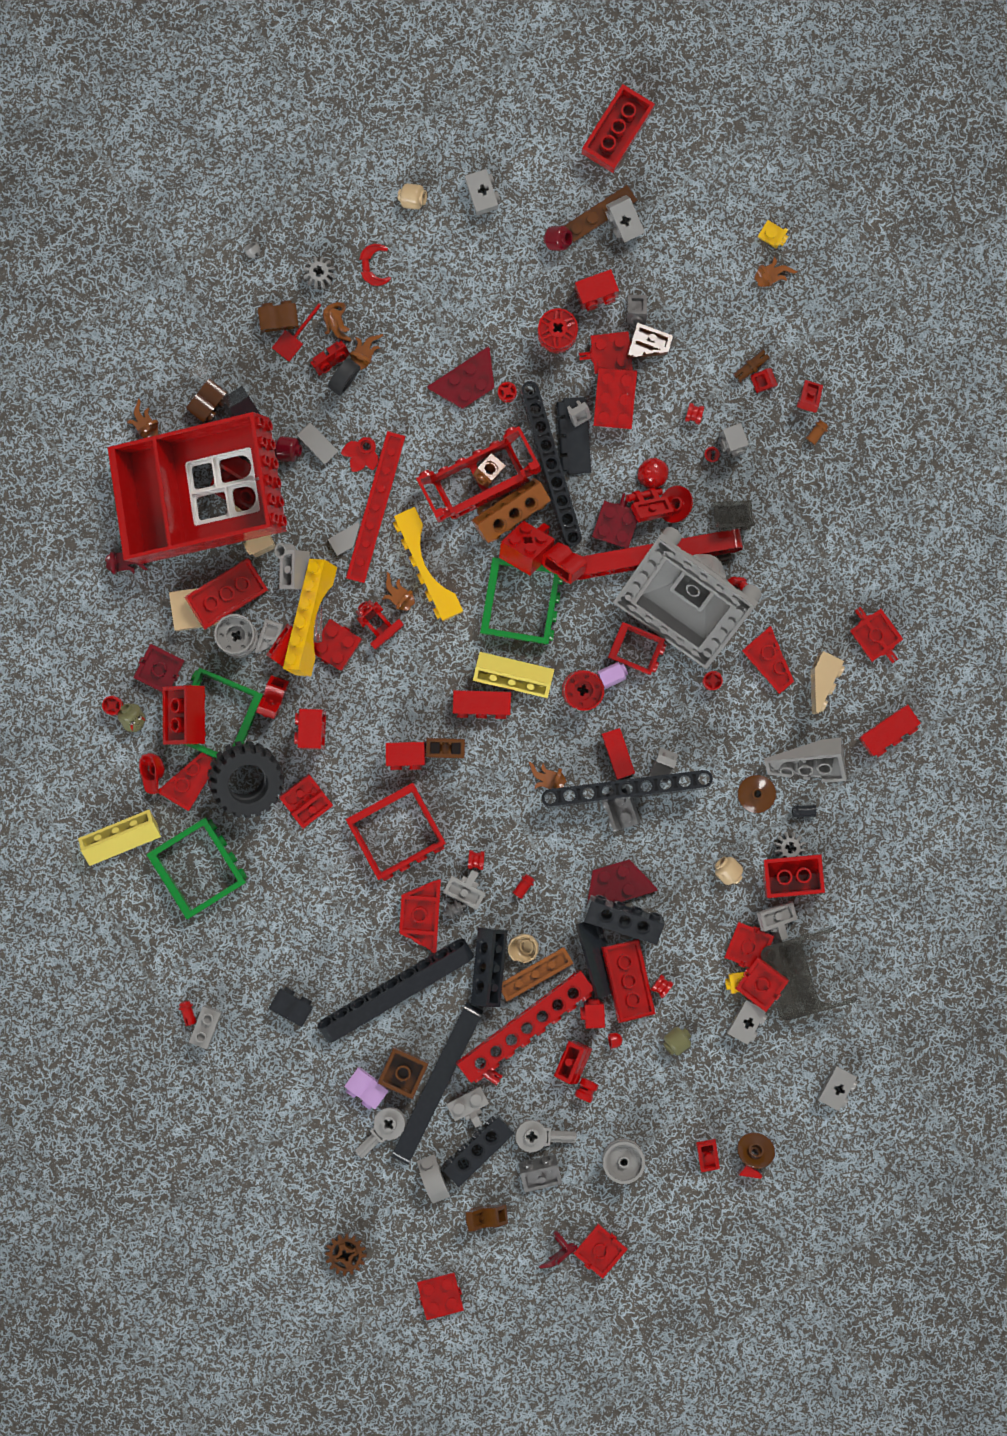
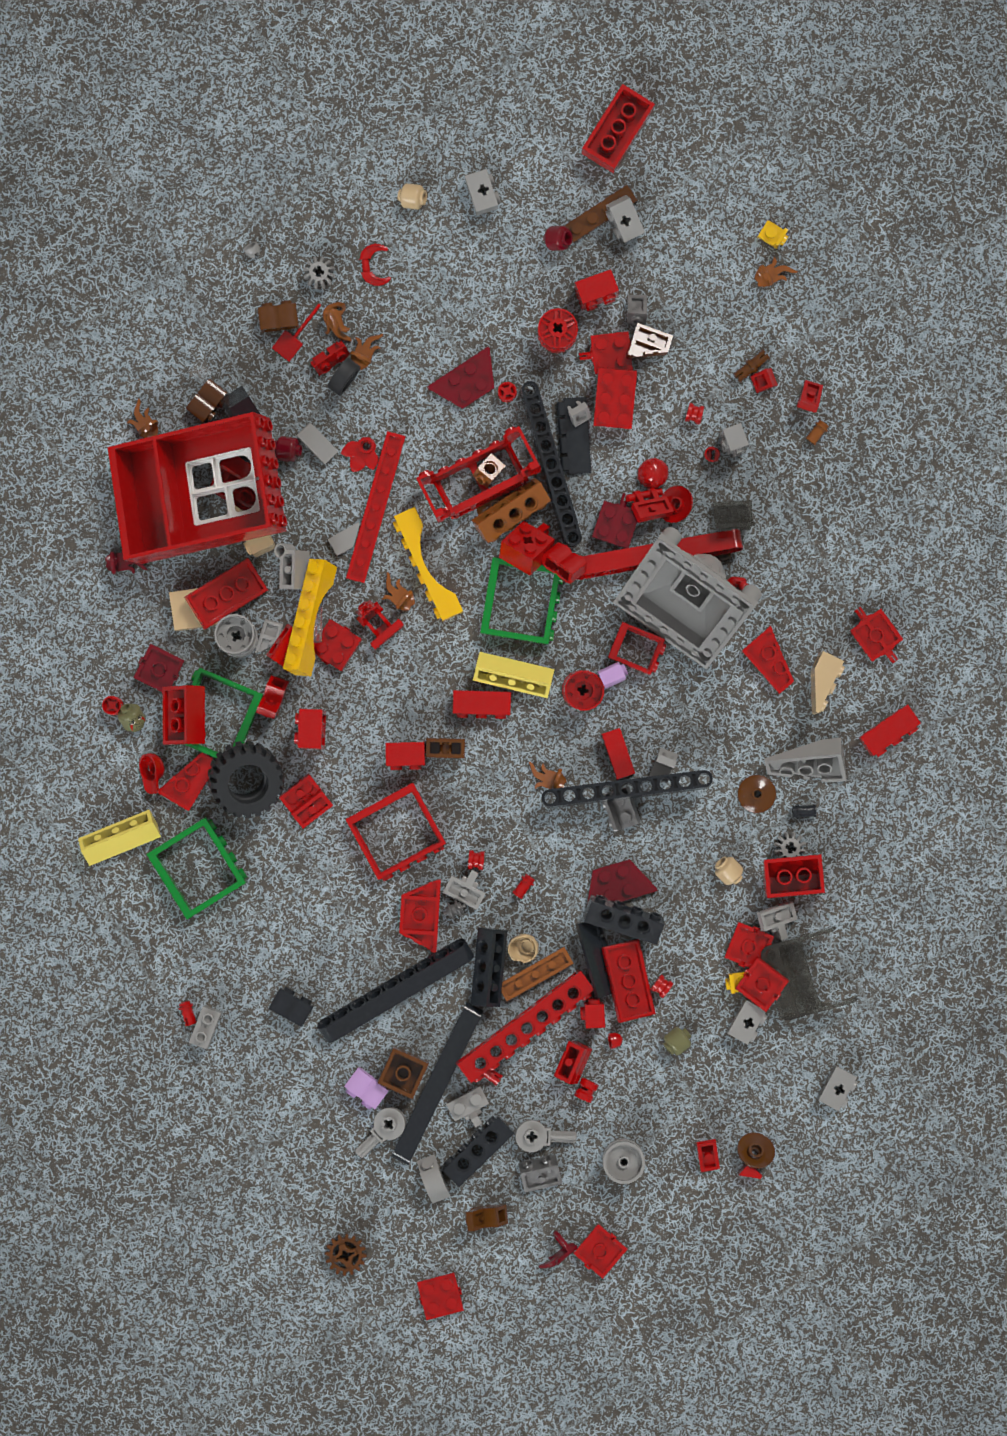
(712, 680): red wheel -> none

